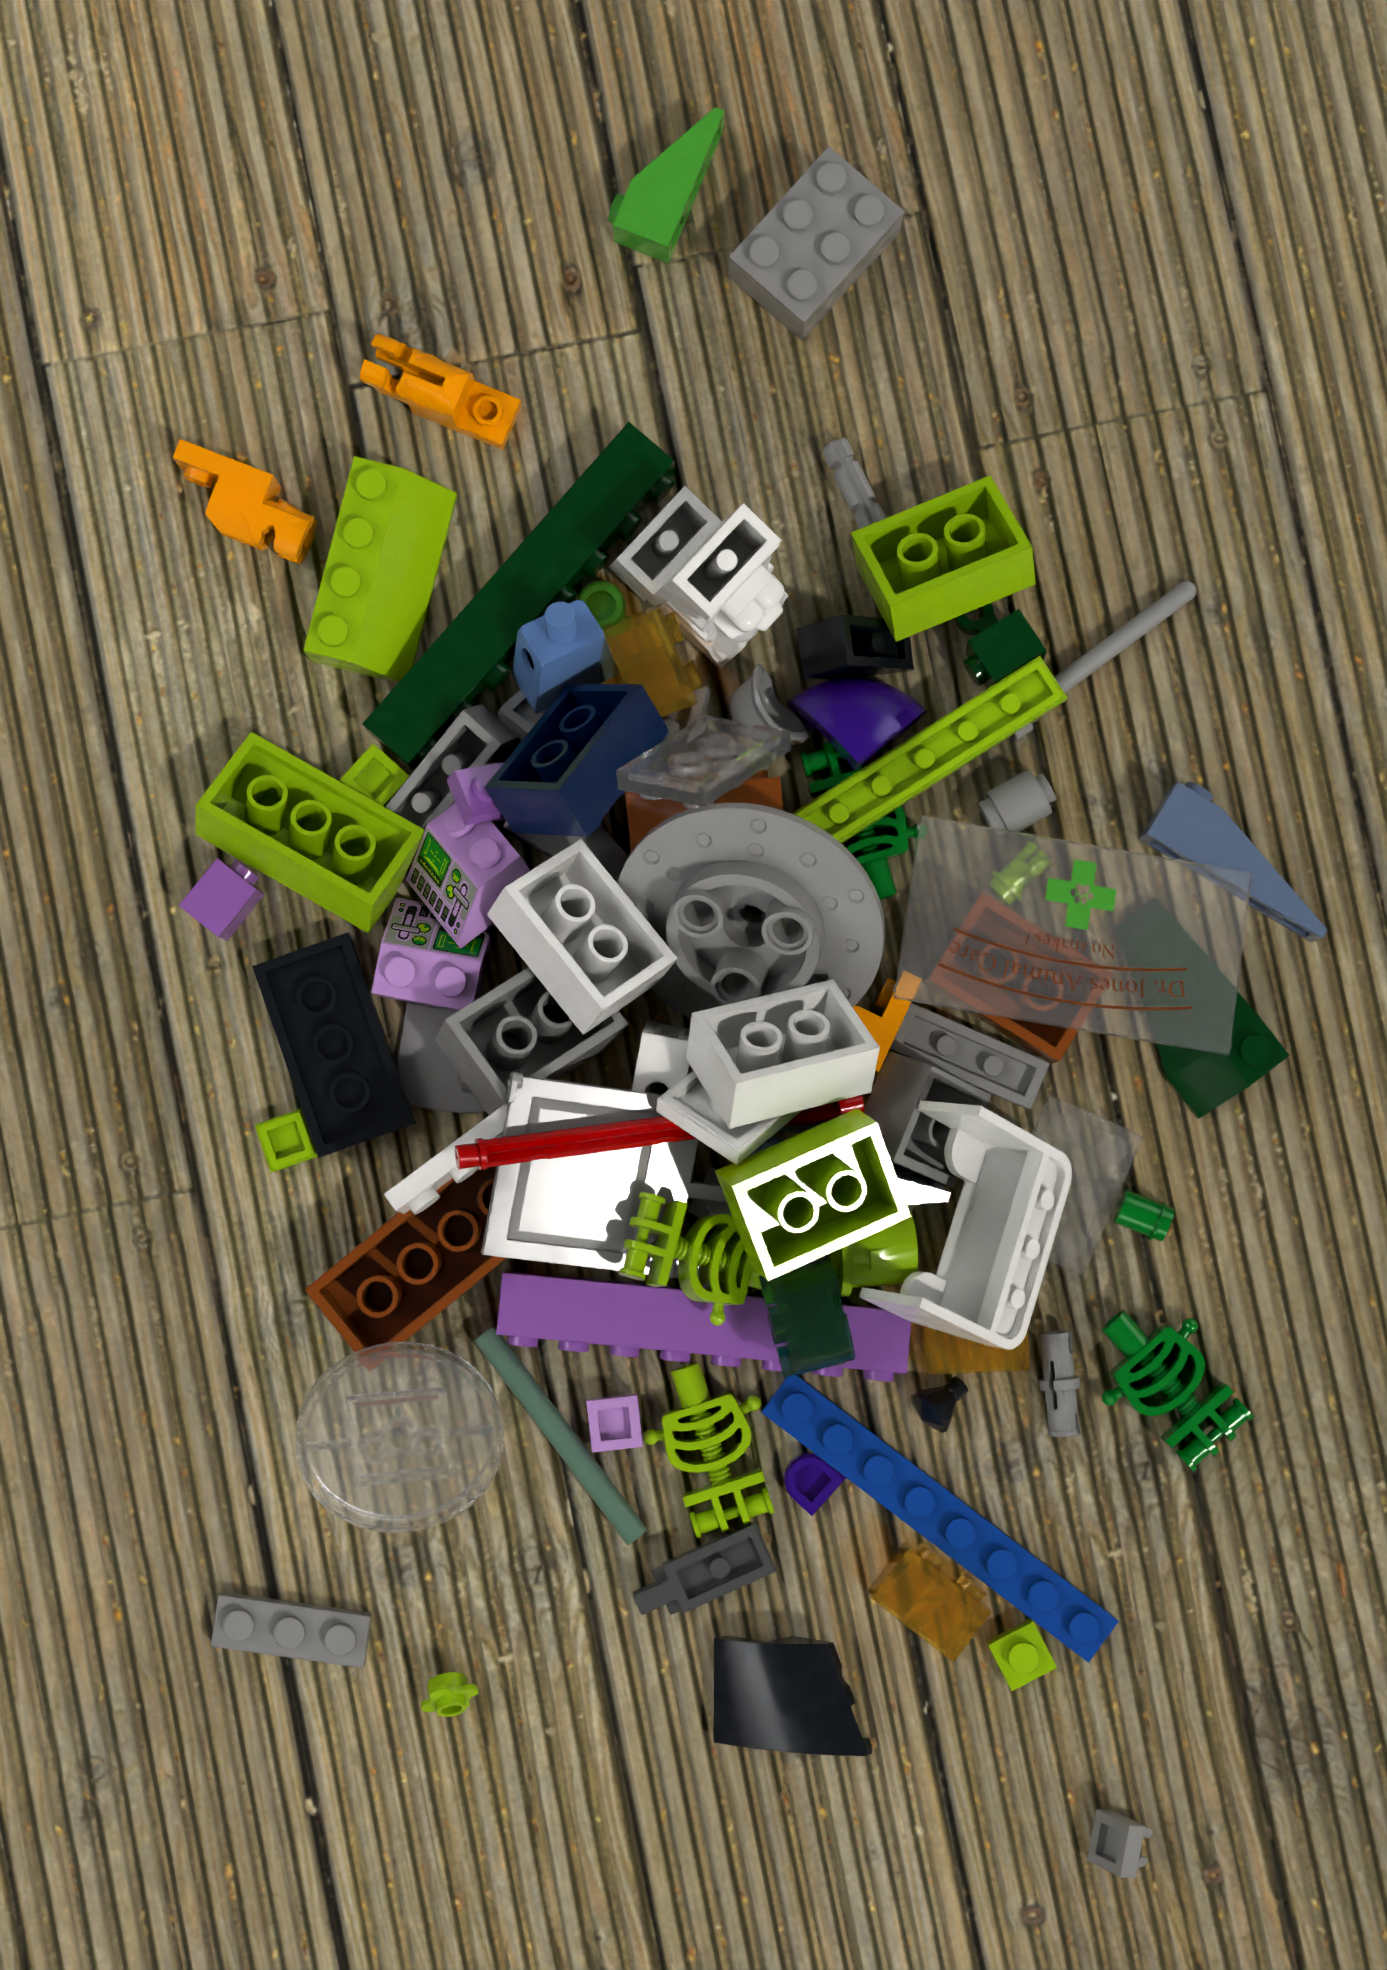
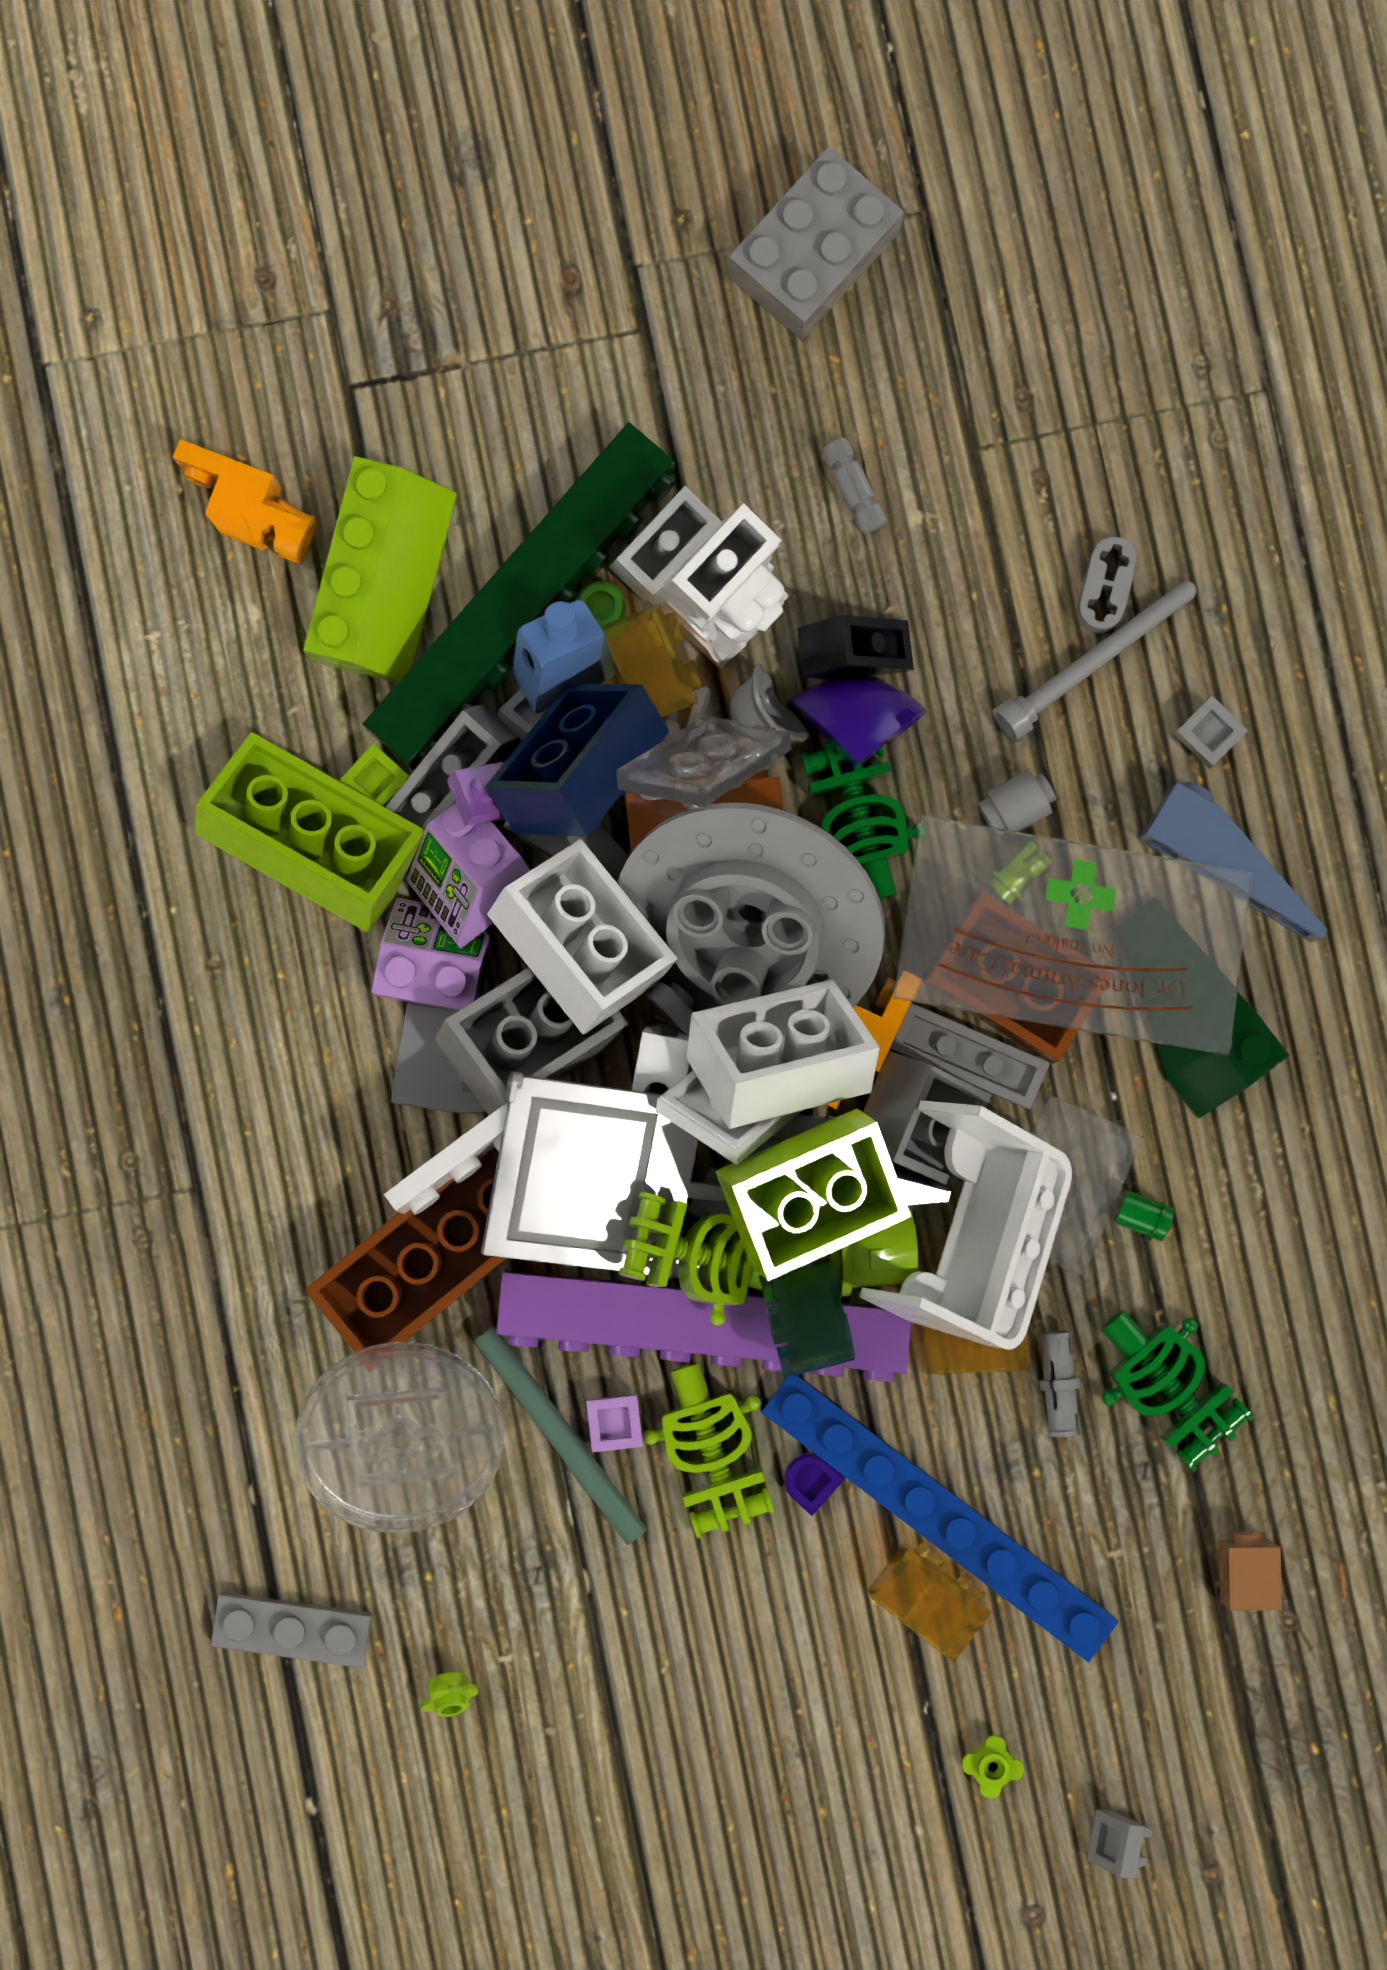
(223, 897): medium lavender brick -> none
(286, 1140): lime tile -> none
(334, 1045): black plate -> none
(442, 392): light orange plate -> none
(606, 1138): red piece -> none
(663, 193): bright green slope -> none
(672, 1004): none -> light grey plate
(707, 1572): dark grey hinge -> none
(784, 1697): black slope -> none
(935, 752): lime tile -> none
(938, 1404): black rock -> none
(944, 558): lime brick -> none
(992, 1751): none -> lime plate
(998, 645): dark green brick -> none
(1021, 1654): lime plate -> none
(1117, 588): none -> light grey beam
(1210, 732): none -> light grey plate
(1250, 1572): none -> medium nougat brick

